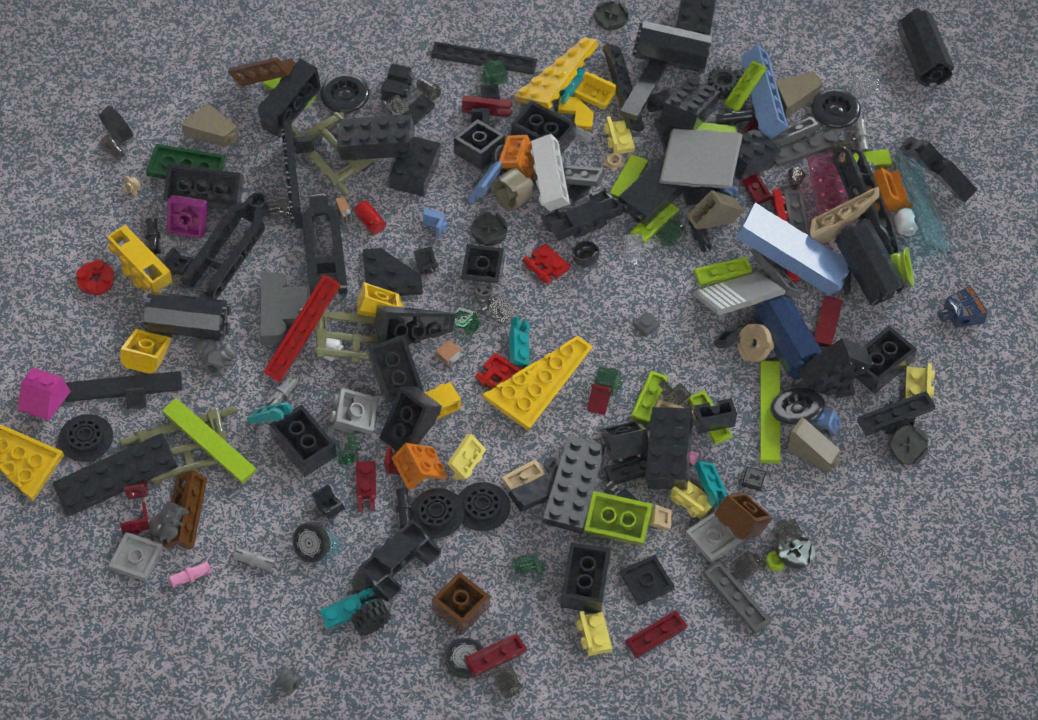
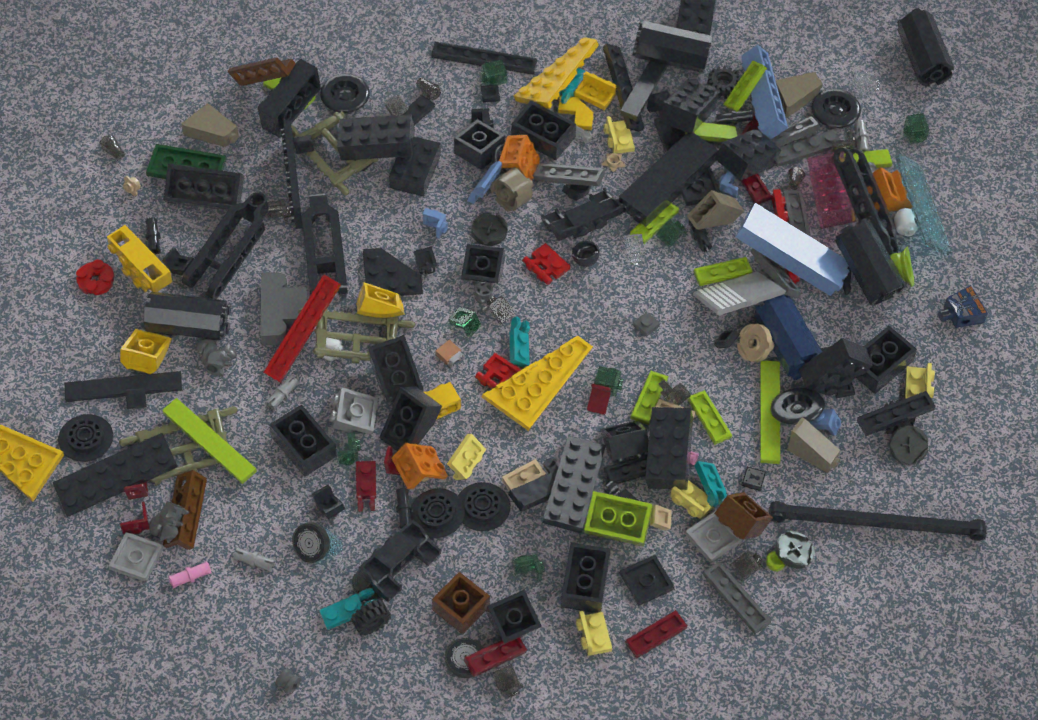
(42, 393): dark pink slope -> none
(115, 124): black tyre -> none
(177, 220): magenta brick -> none
(271, 413): teal hinge -> none
(343, 209): nougat piece -> none
(370, 217): red piece -> none
(397, 82): black brick -> none
(411, 322): black wedge -> none
(496, 107): dark red hinge -> none
(513, 617): none -> black slope
(549, 172): white brick -> none
(611, 15): pearl dark grey tile -> none
(631, 172): lime tile -> none
(701, 158): light grey piece -> none
(712, 418): black brick -> none
(788, 530): clear smoke bracket -> none
(828, 321): dark red tile -> none
(829, 225): tan wedge -> none
(916, 128): none -> clear green brick
(941, 168): black arch -> none
(975, 528): none -> black piece

